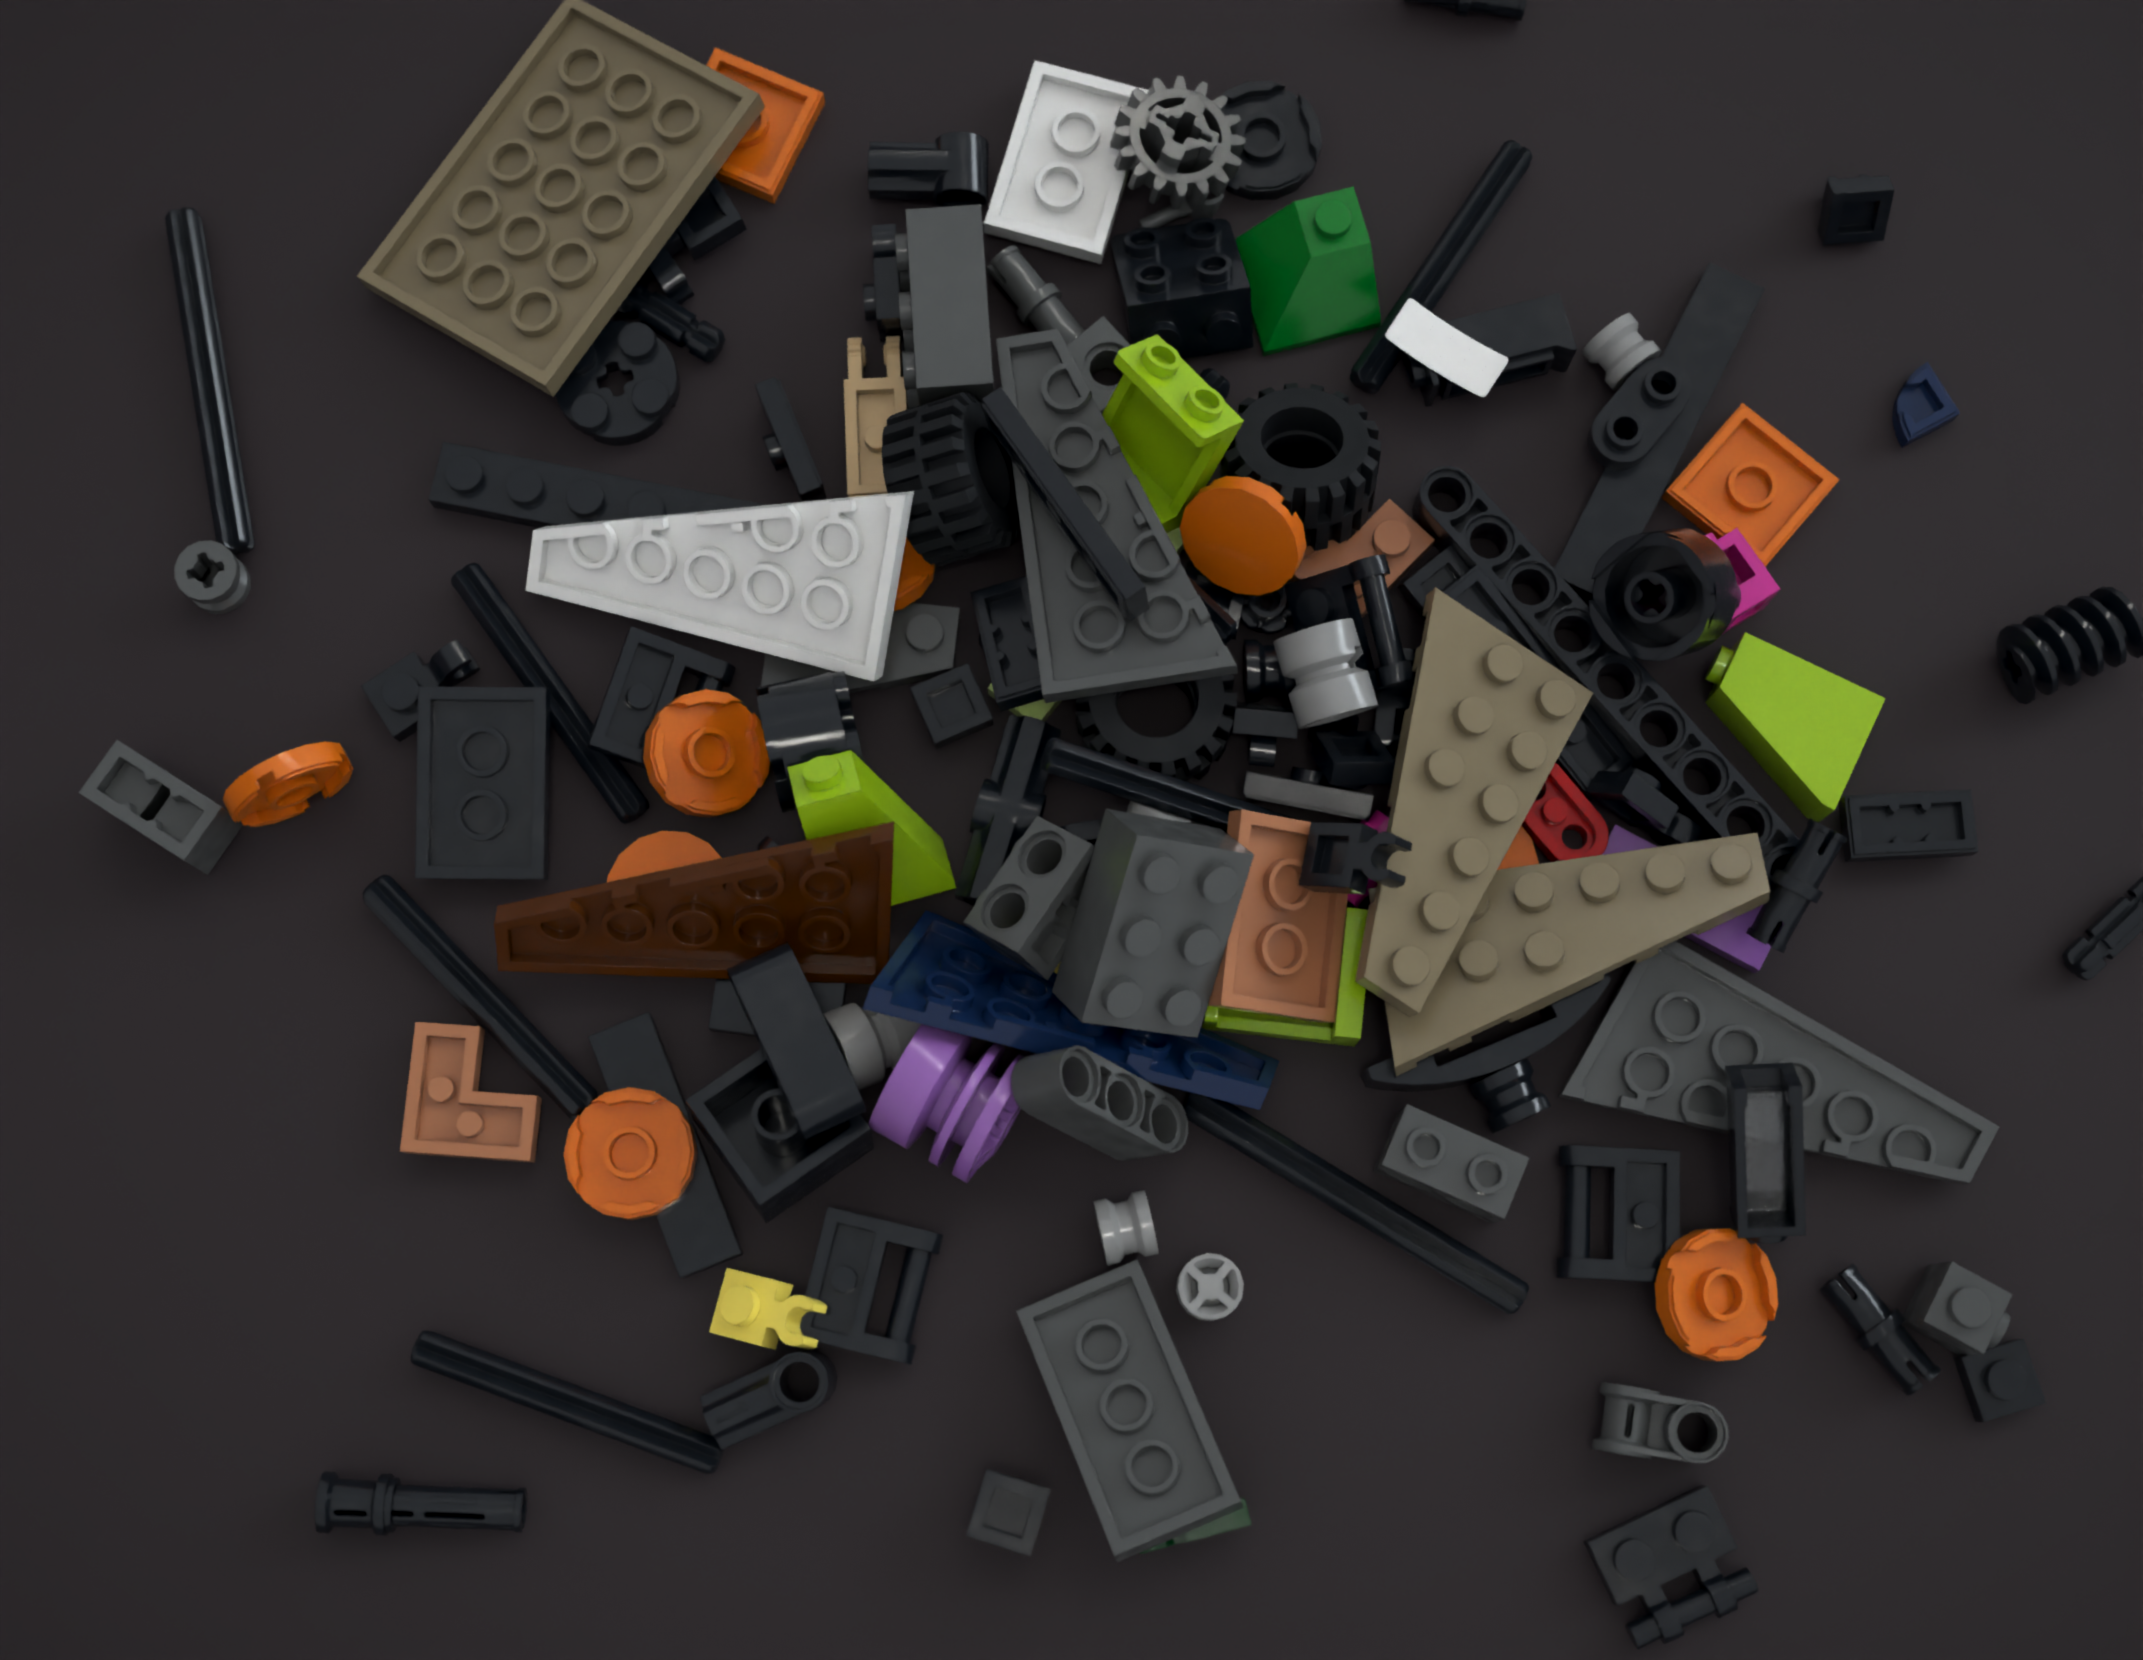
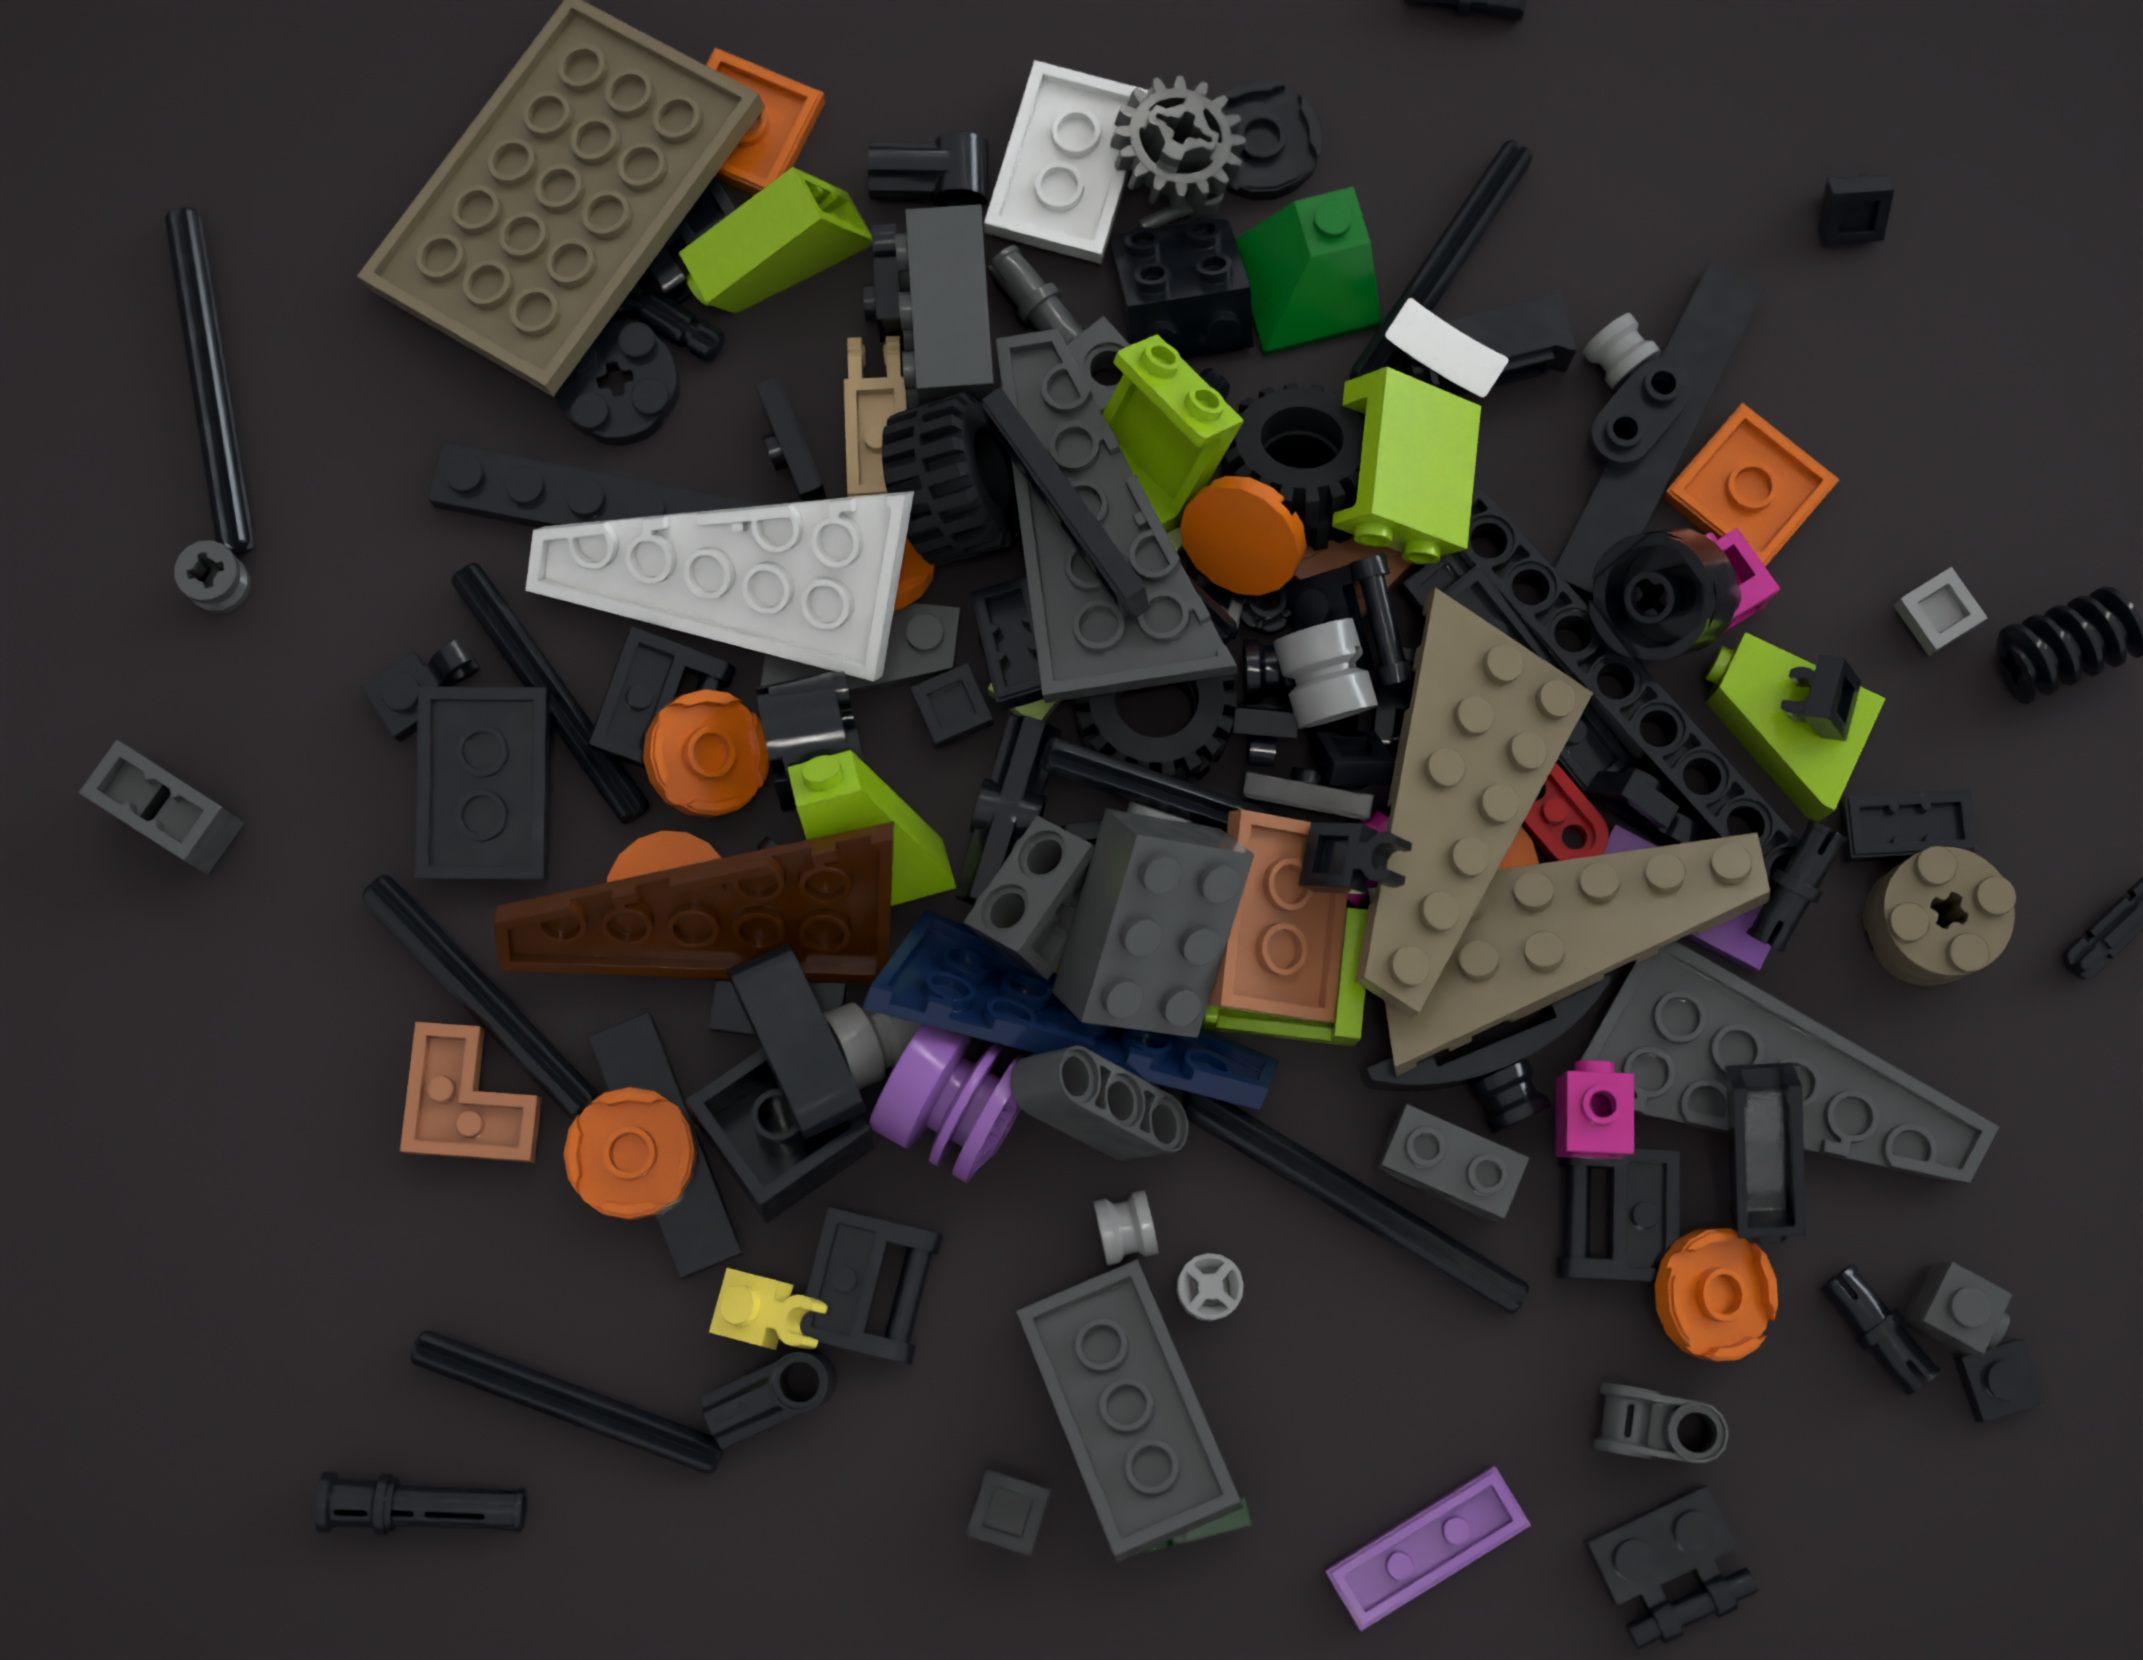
(284, 782): orange tile -> none
(774, 242): none -> lime slope
(1412, 466): none -> lime panel
(1427, 1548): none -> medium lavender tile
(1595, 1112): none -> dark pink brick
(1830, 699): none -> black tile
(1921, 406): dark blue tile -> none
(1940, 611): none -> light grey plate
(1972, 903): none -> dark tan brick

